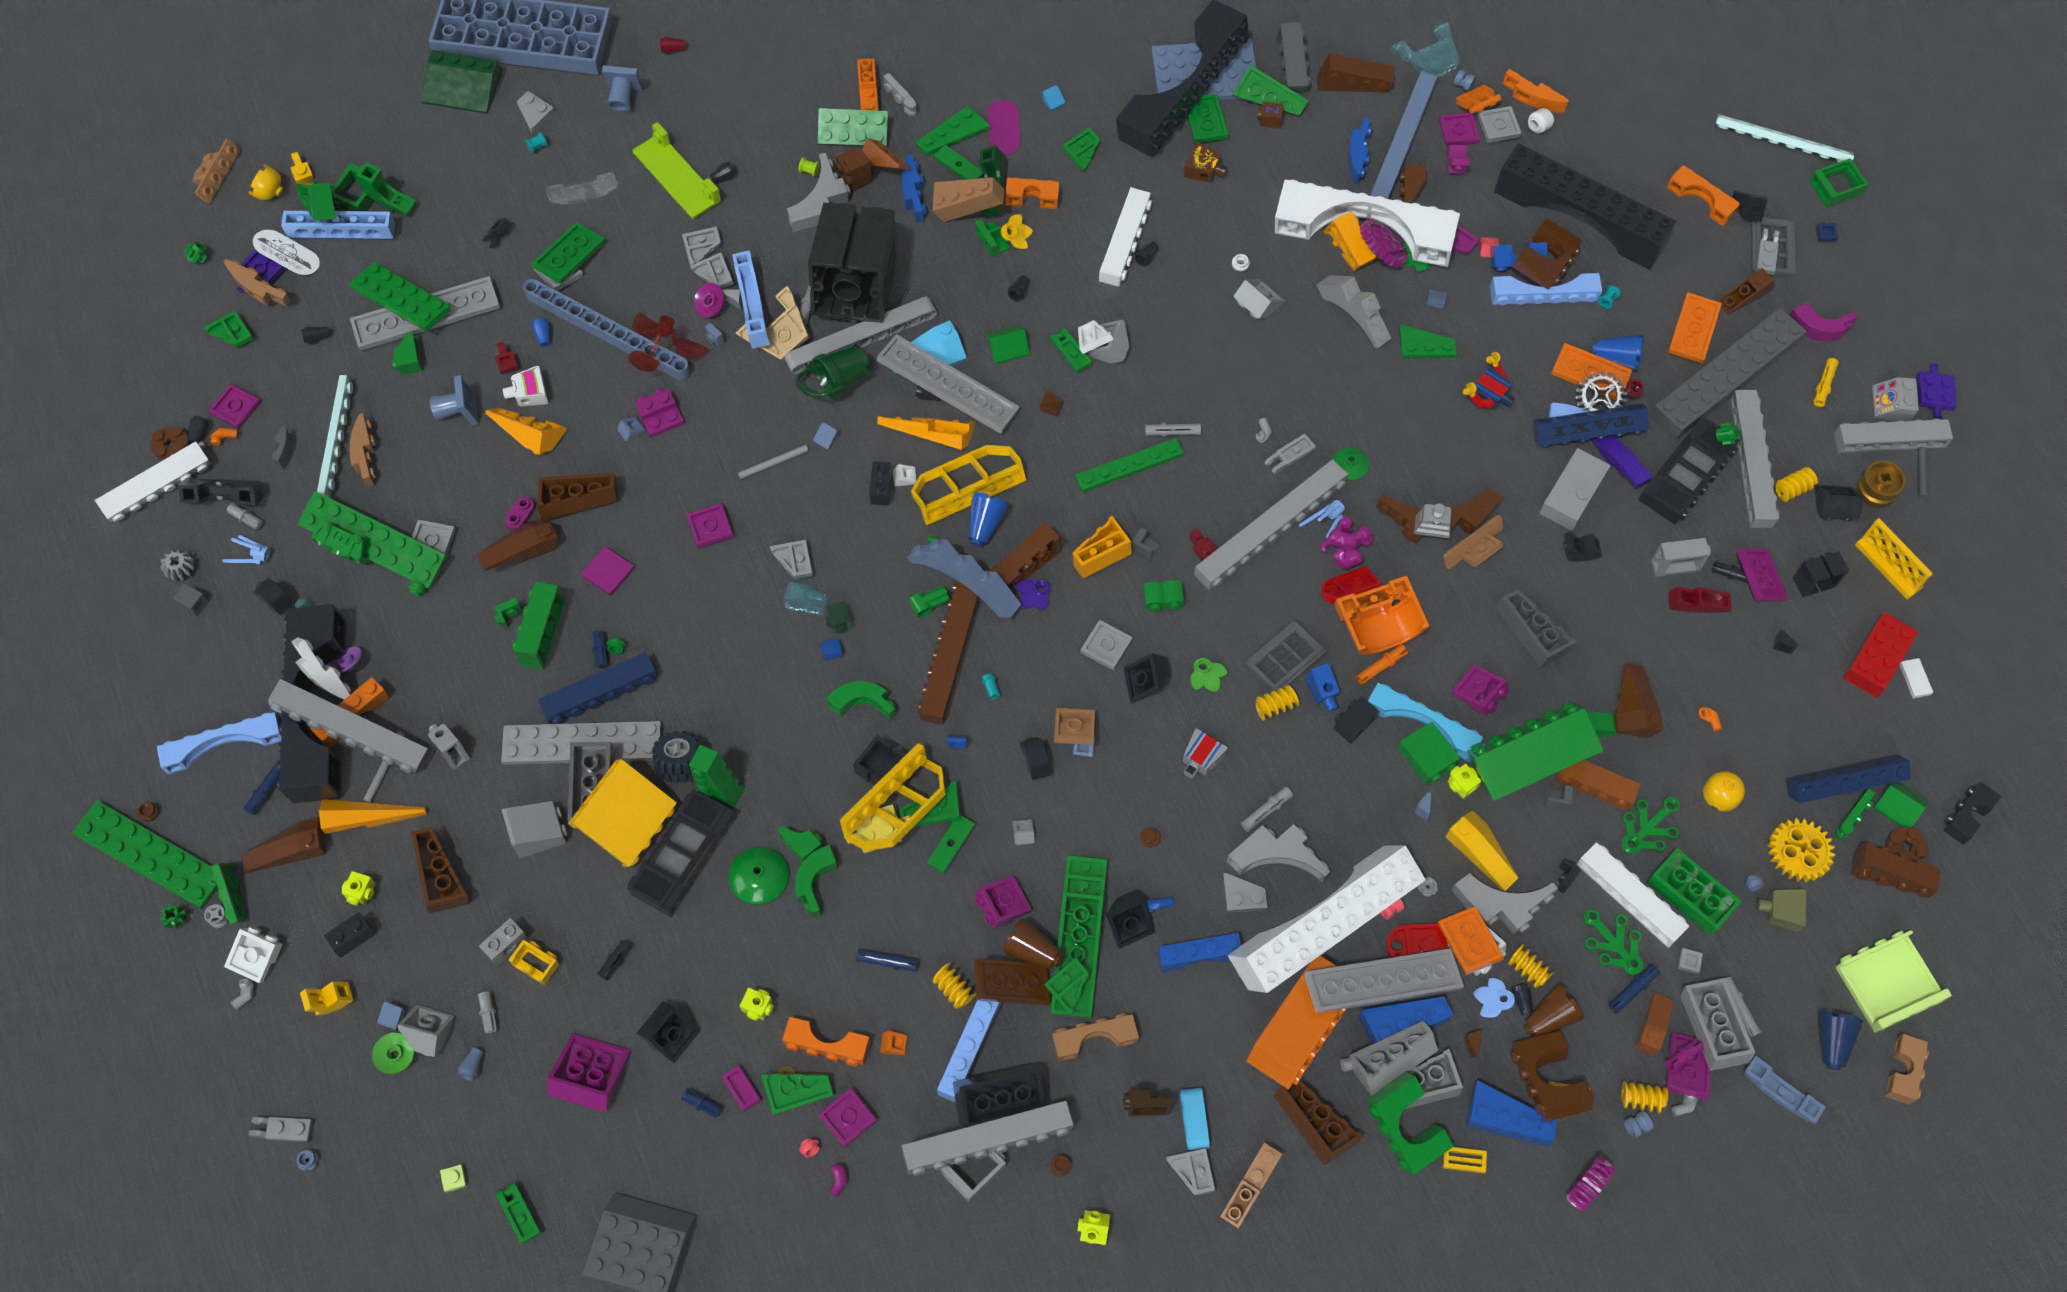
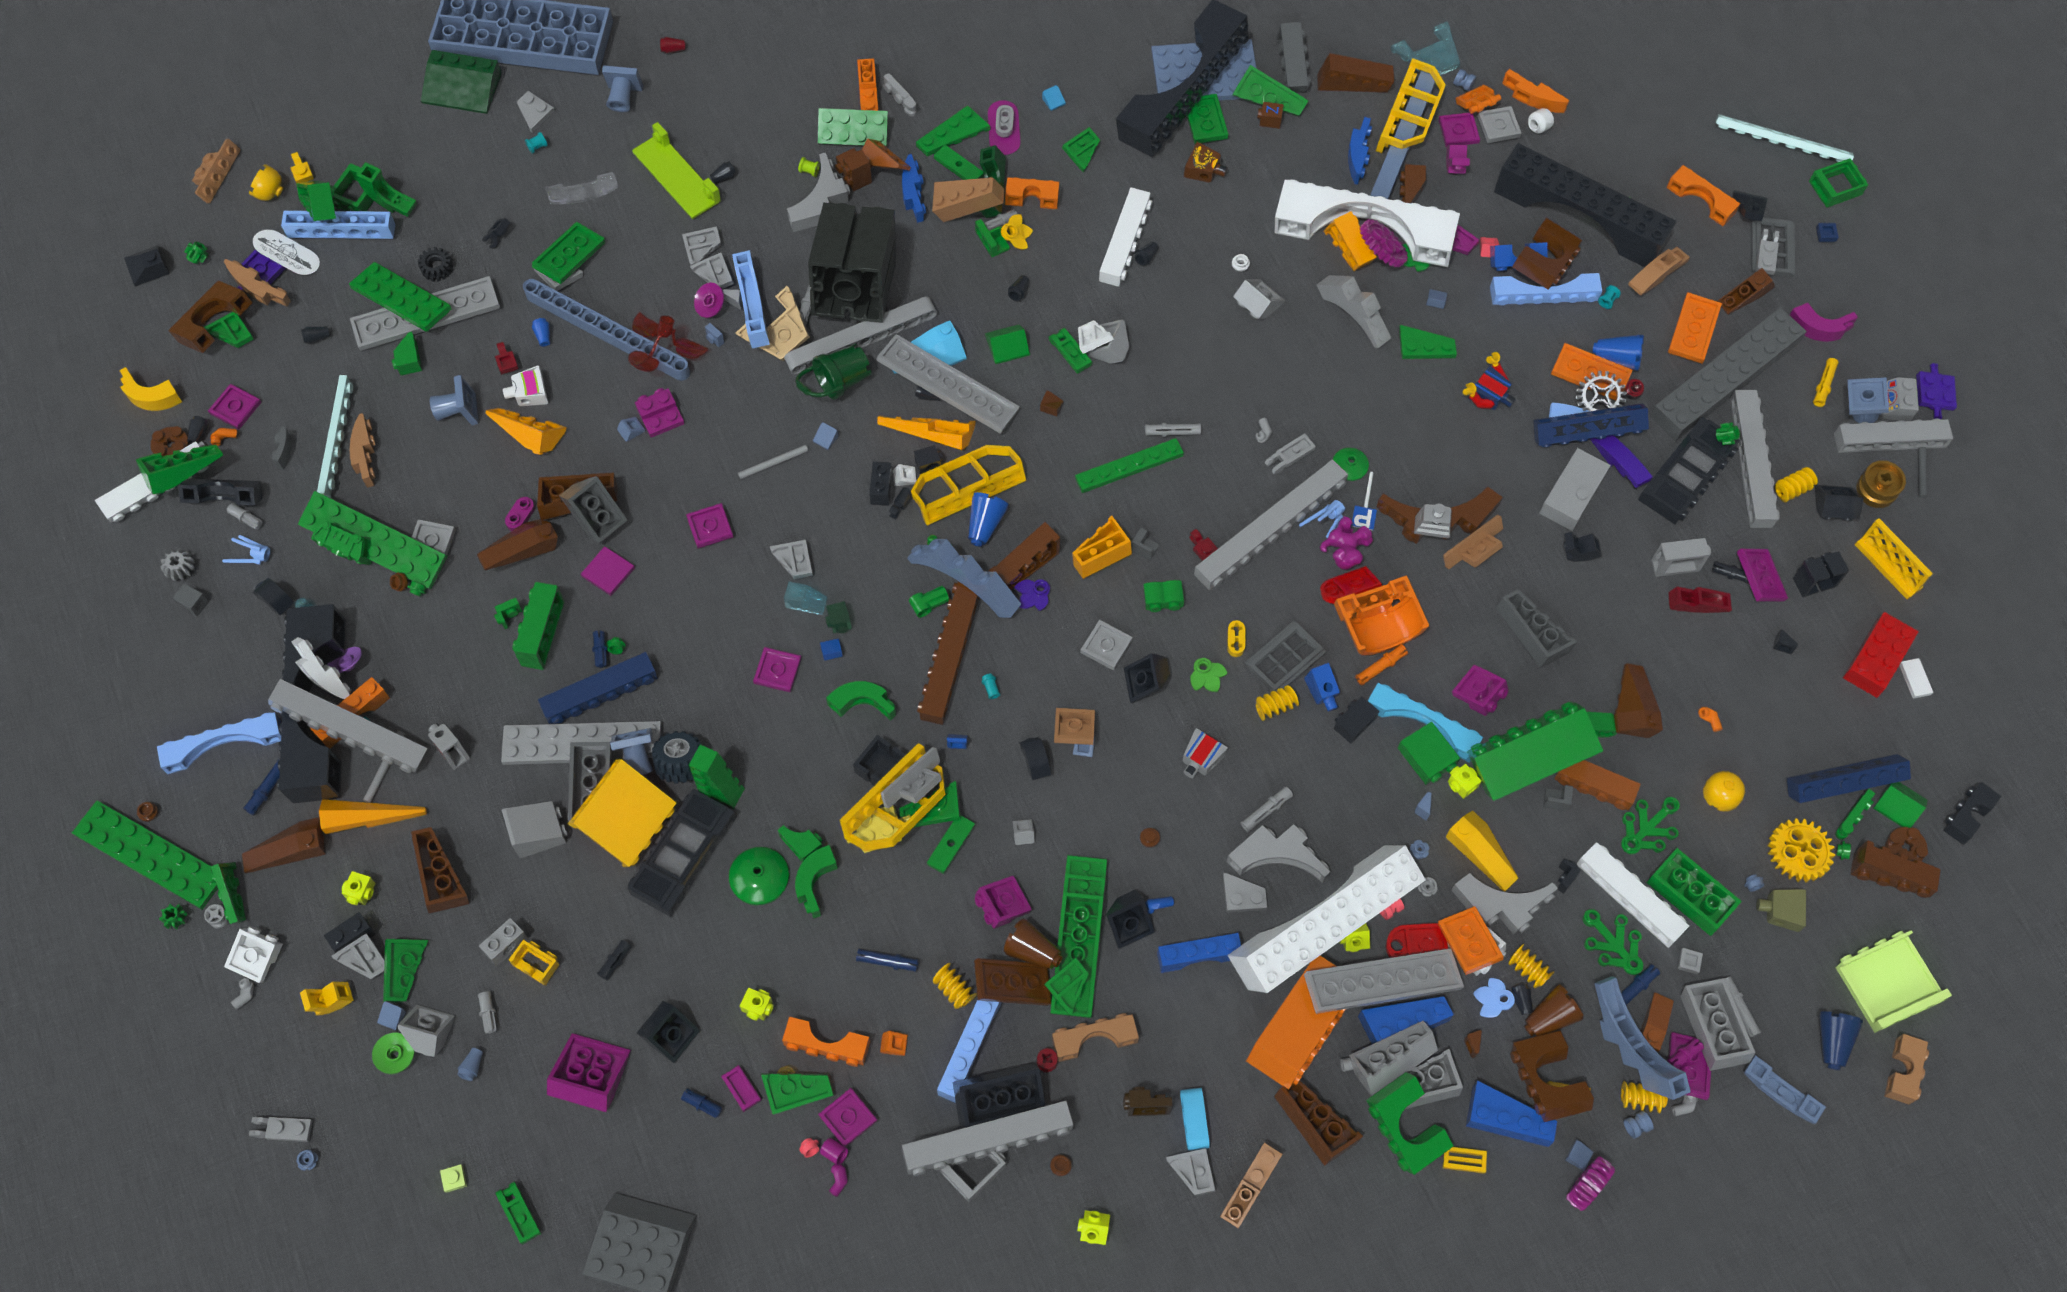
(146, 265): none -> black slope
(149, 398): none -> yellow arch
(168, 471): none -> green wedge
(218, 298): none -> reddish brown arch
(361, 957): none -> light grey wing
(398, 581): none -> reddish brown plate
(400, 966): none -> green wing
(437, 272): none -> black tyre
(593, 508): none -> dark grey slope
(634, 748): none -> sand blue plant
(777, 669): none -> magenta tile
(834, 1151): none -> magenta beam
(900, 502): none -> black bar
(914, 781): none -> light grey bracket
(927, 459): none -> black brick
(1000, 220): none -> light grey axle
(1004, 124): none -> light grey plate
(1047, 1064): none -> dark red wheel
(1231, 638): none -> yellow beam
(1357, 940): none -> neon yellow brick
(1363, 515): none -> piece
(1396, 114): none -> yellow plate
(1419, 854): none -> sand blue plate
(1579, 1155): none -> sand blue slope
(1619, 1028): none -> sand blue arch
(1658, 269): none -> medium nougat slope
(1844, 850): none -> green plate
(1867, 398): none -> sand blue plant

